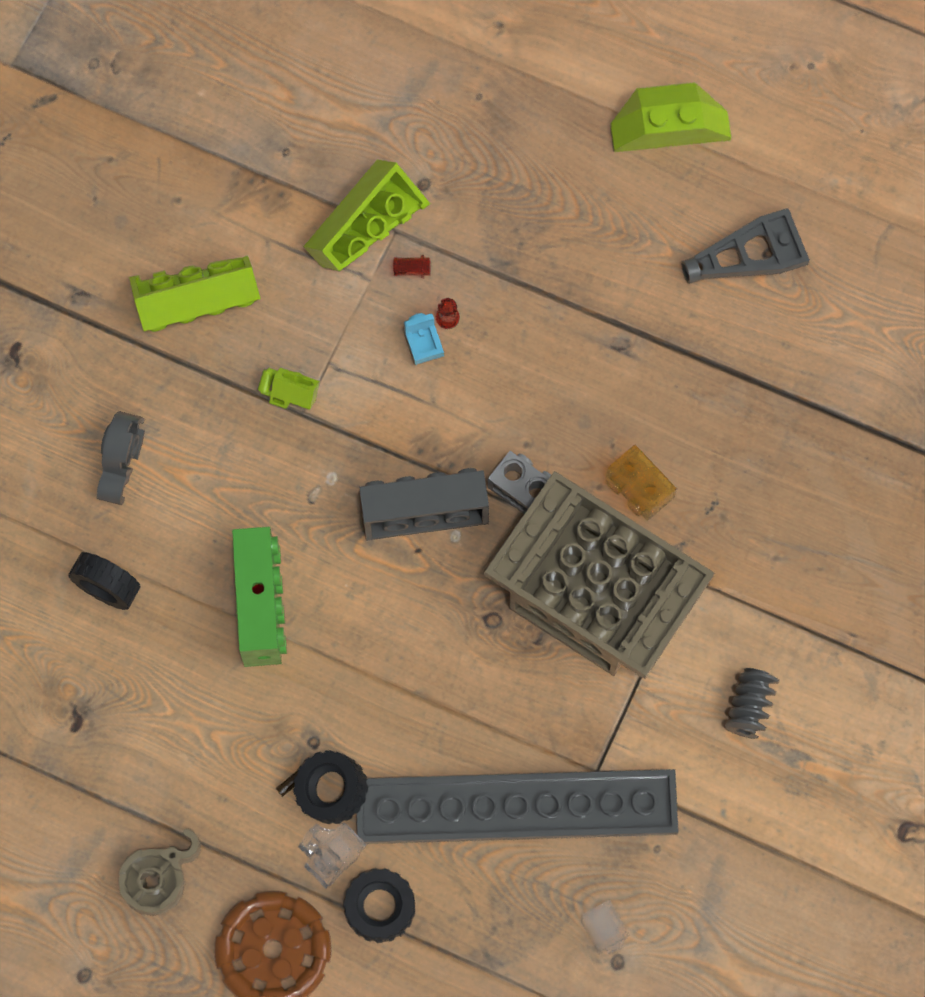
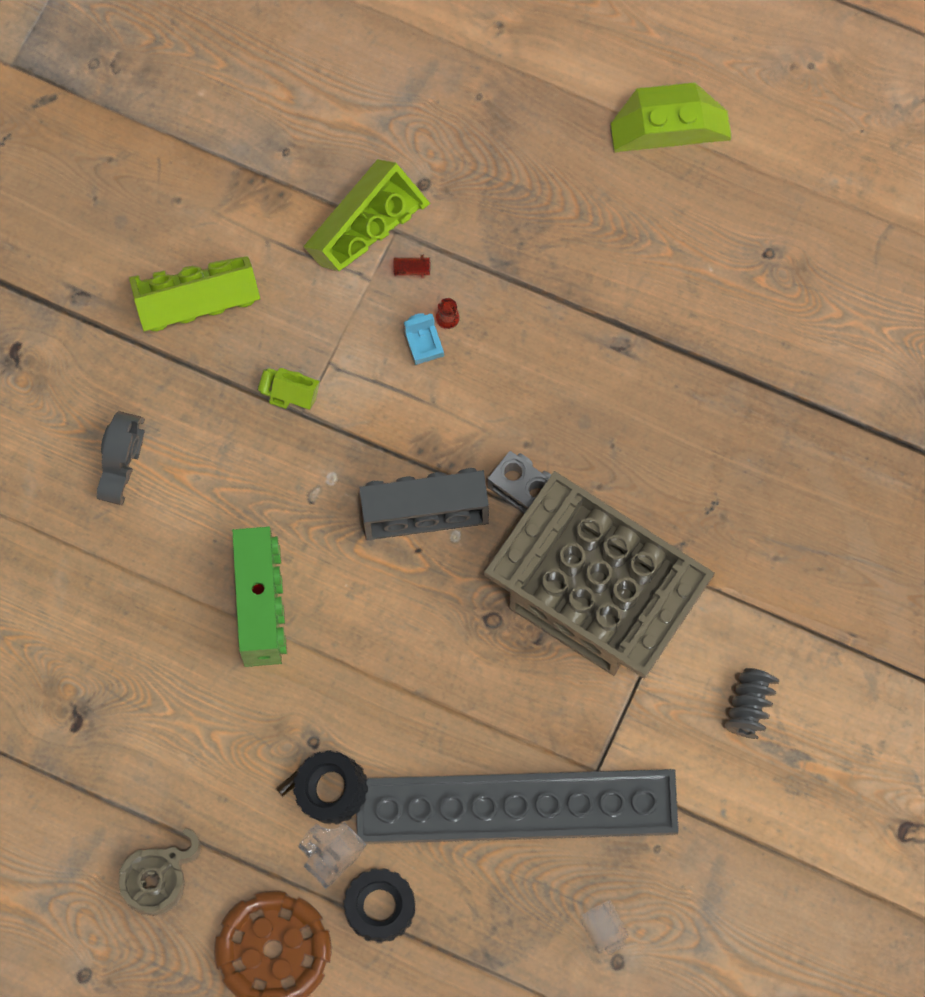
(104, 580): black tyre -> none
(640, 483): clear yellow brick -> none
(781, 236): dark grey plate -> none

